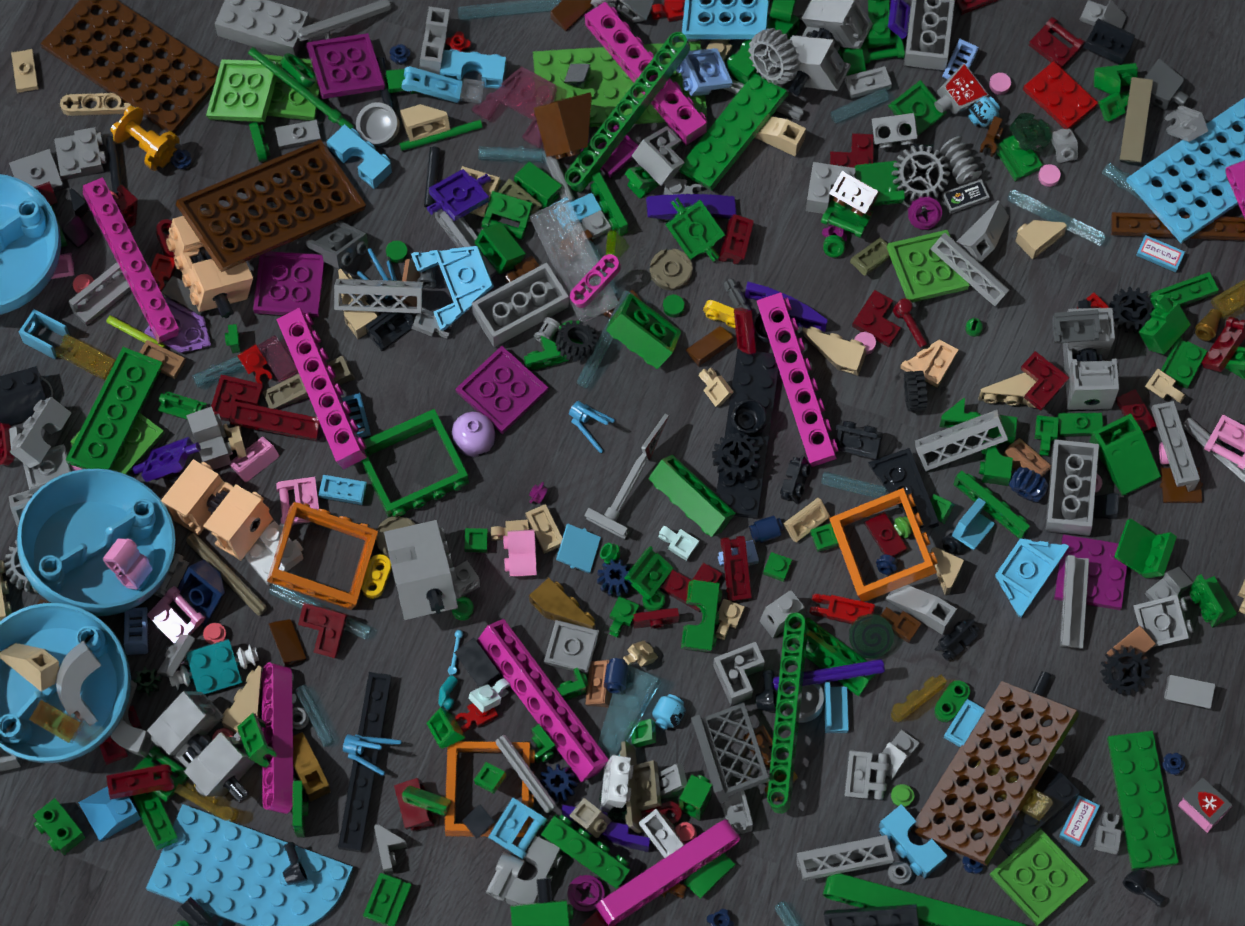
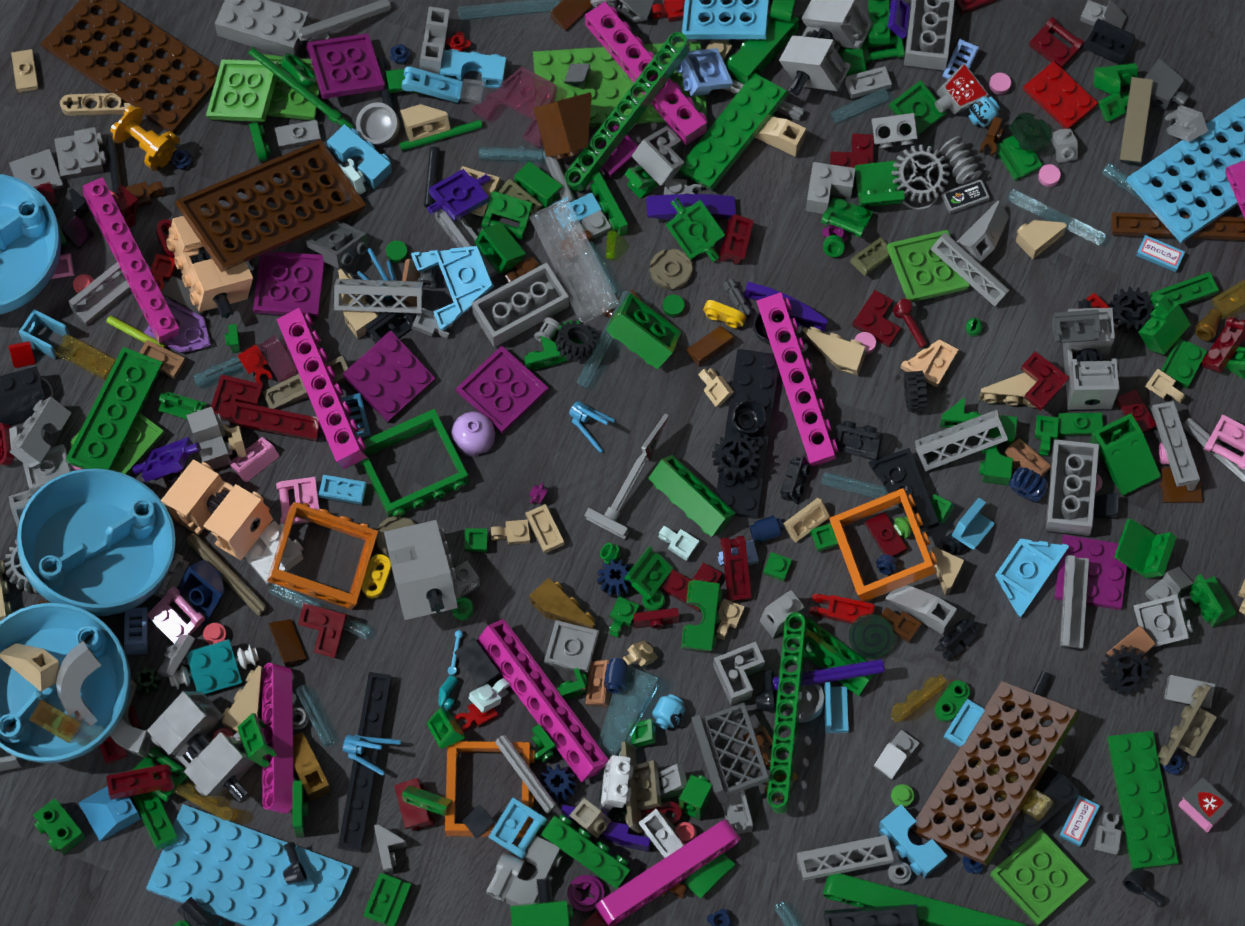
(22, 354): none -> red slope
(128, 563): bright pink brick -> none
(145, 193): none -> reddish brown plate
(356, 178): none -> light aqua plate
(388, 376): none -> magenta plate
(490, 778): green plate -> none
(521, 552): bright pink brick -> none
(578, 548): medium azure piece -> none
(595, 271): dark pink beam -> none
(744, 330): dark red plate -> none
(774, 56): light grey gear -> none
(855, 193): bracket -> none
(858, 774): light grey plate -> none
(933, 215): magenta gear -> none
(998, 510): green plate -> none
(1192, 728): none -> dark tan bracket

